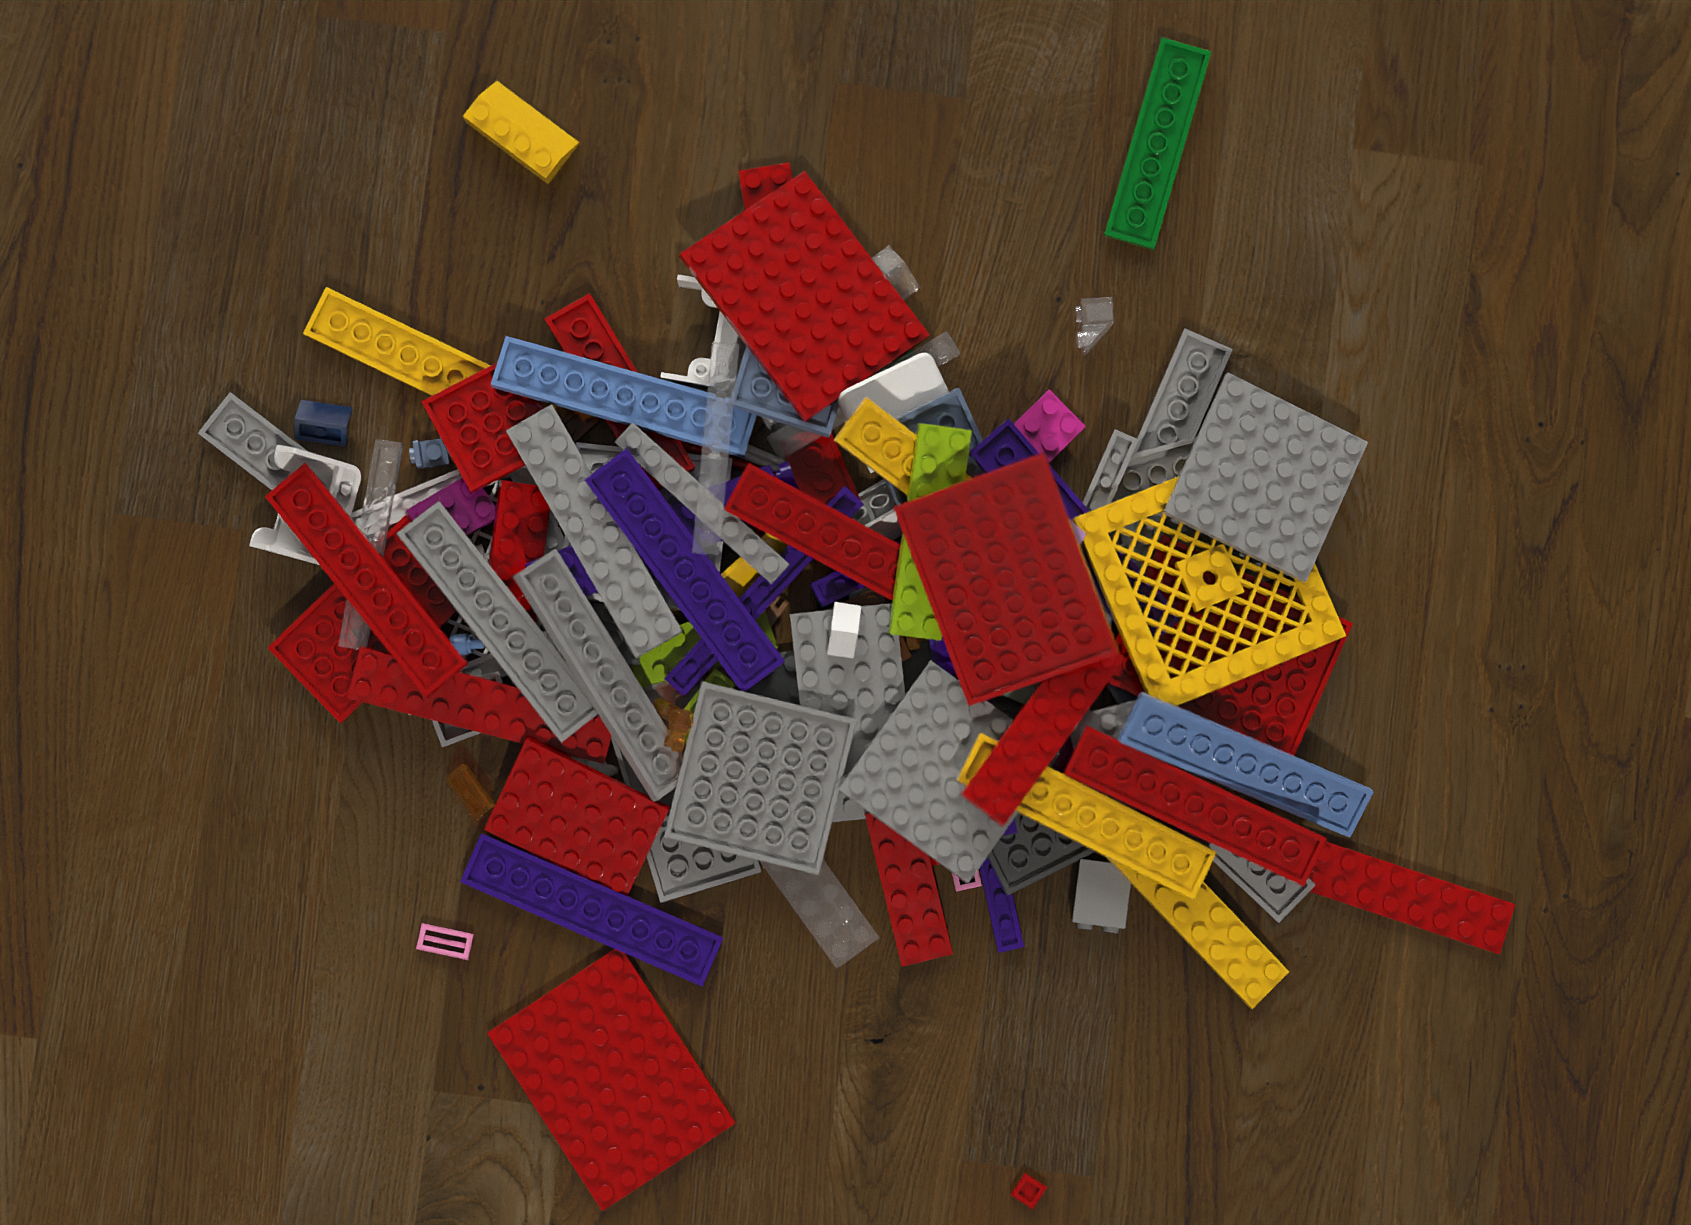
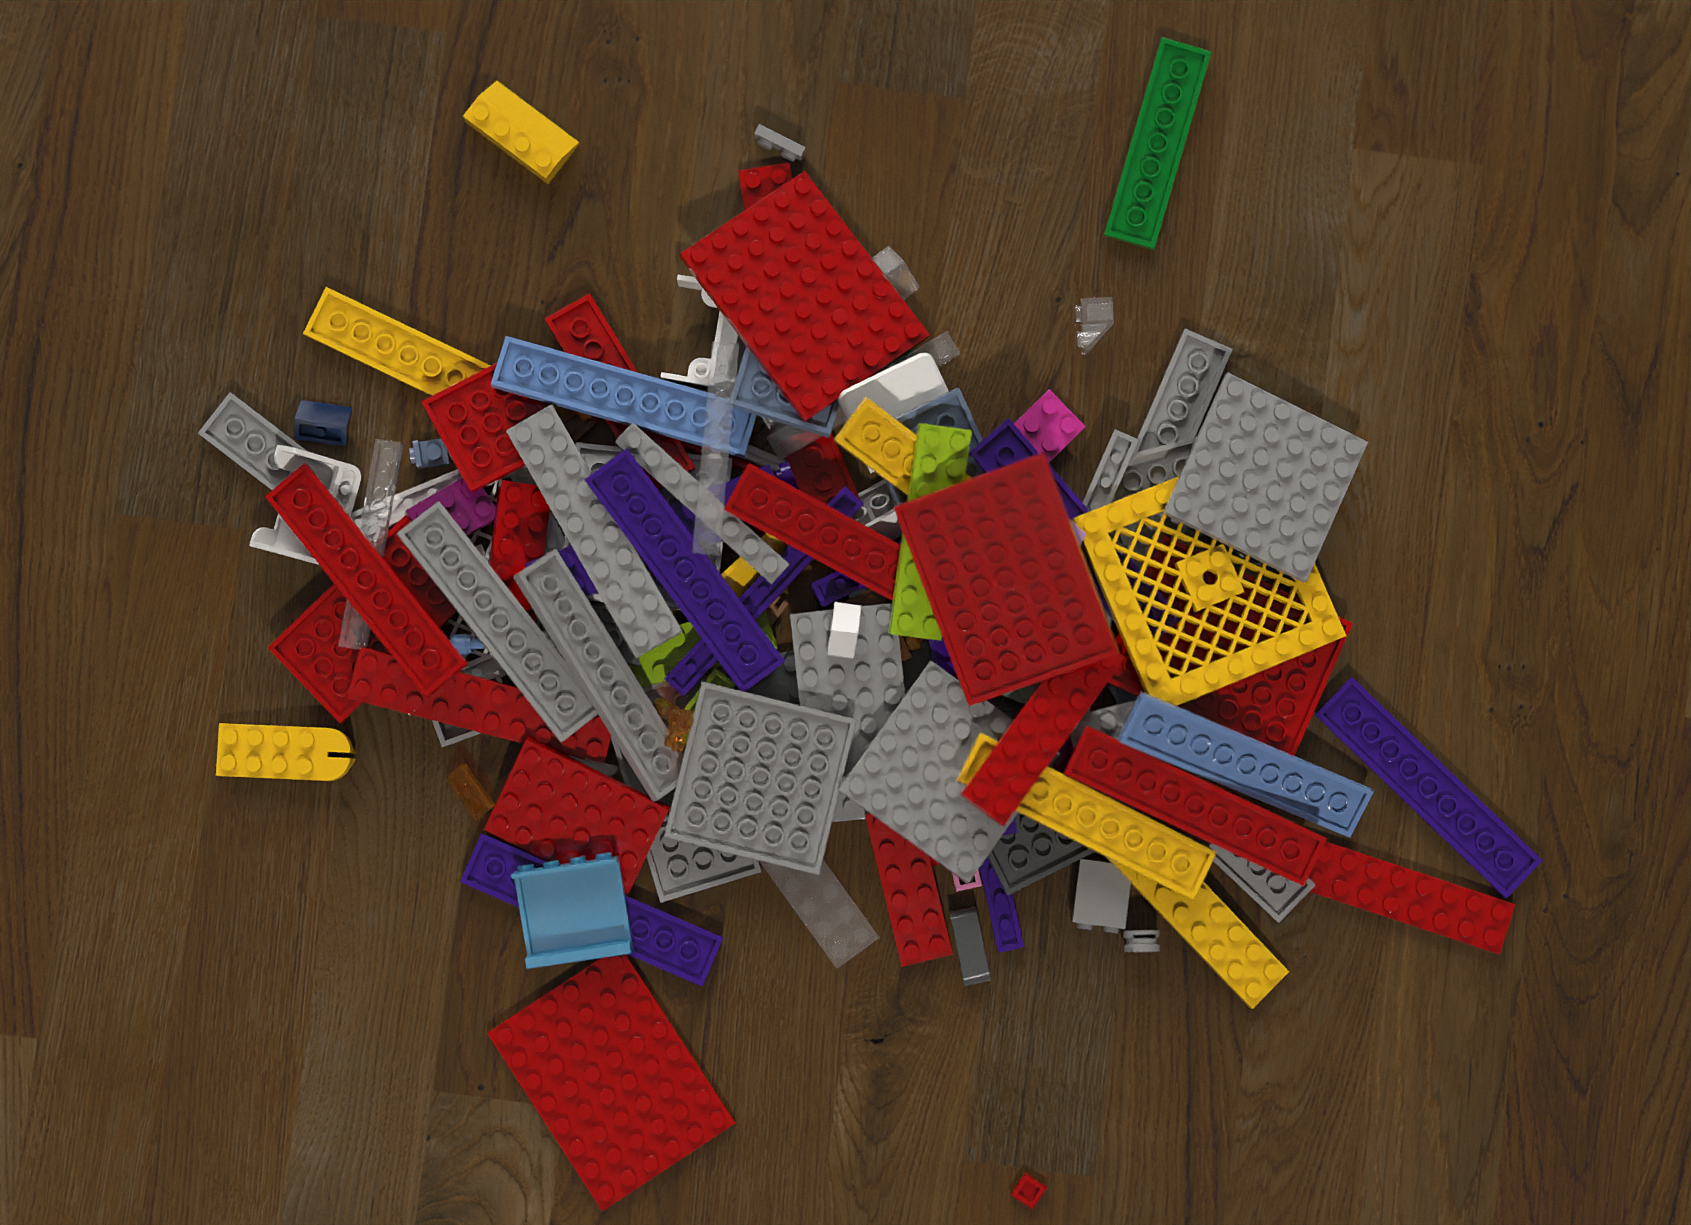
(282, 752): none -> yellow plate
(467, 945): bright pink tile -> none
(573, 910): none -> dark azure panel
(788, 148): none -> light grey plate
(970, 946): none -> dark grey beam
(1141, 944): none -> light grey wheel
(1428, 787): none -> dark purple plate

